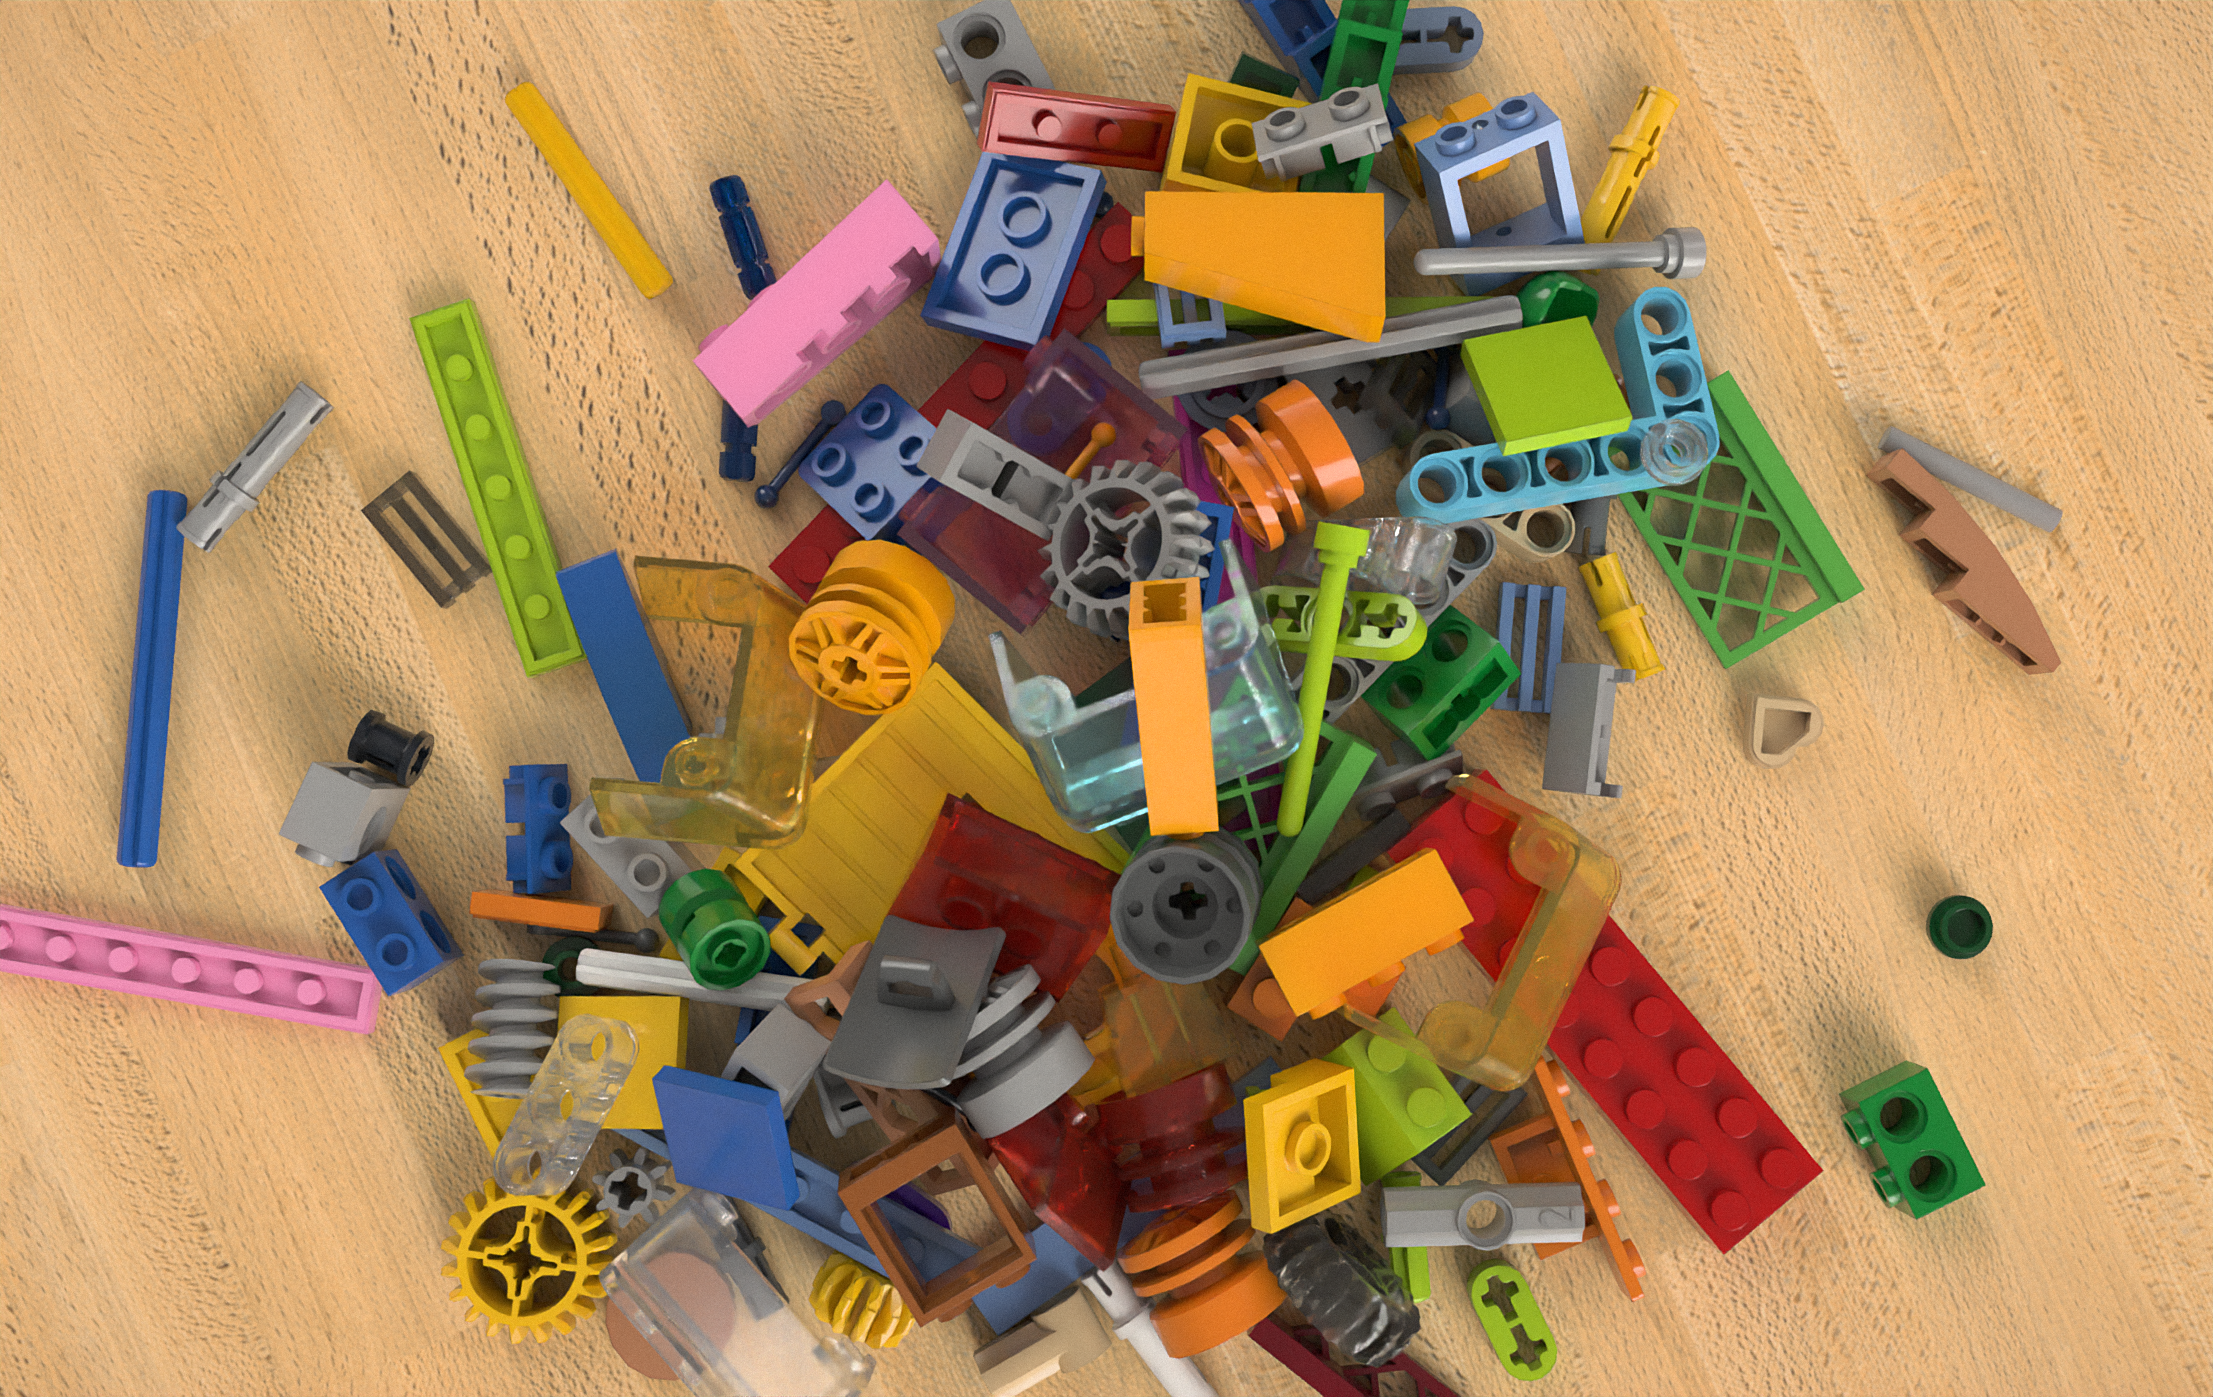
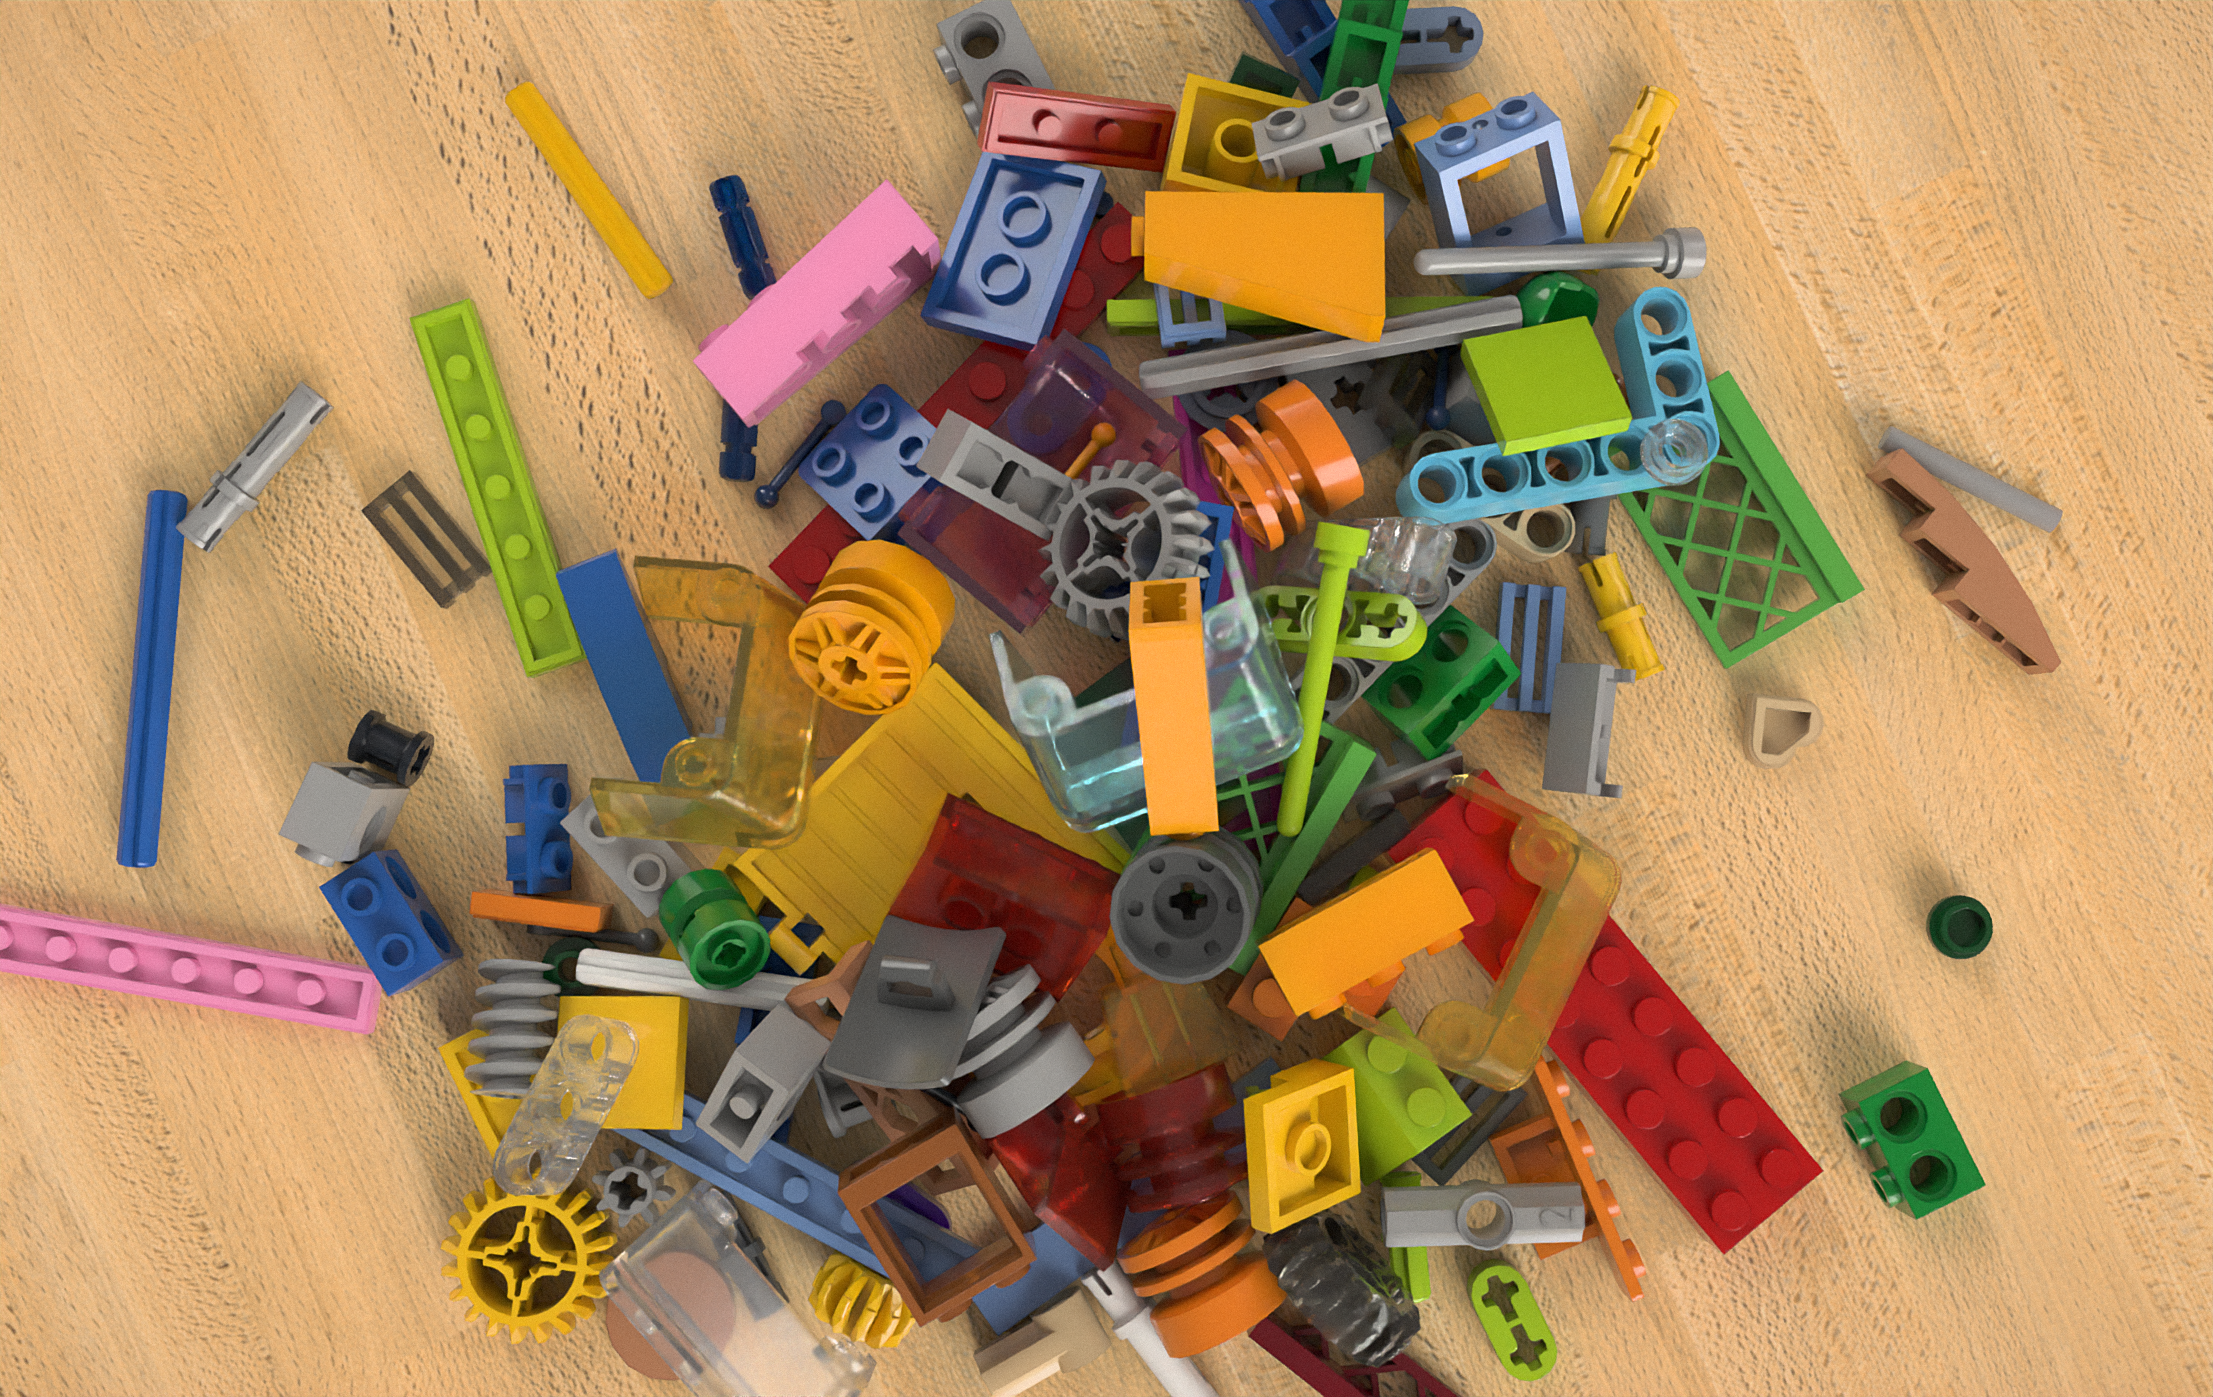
(726, 1137): blue tile -> none

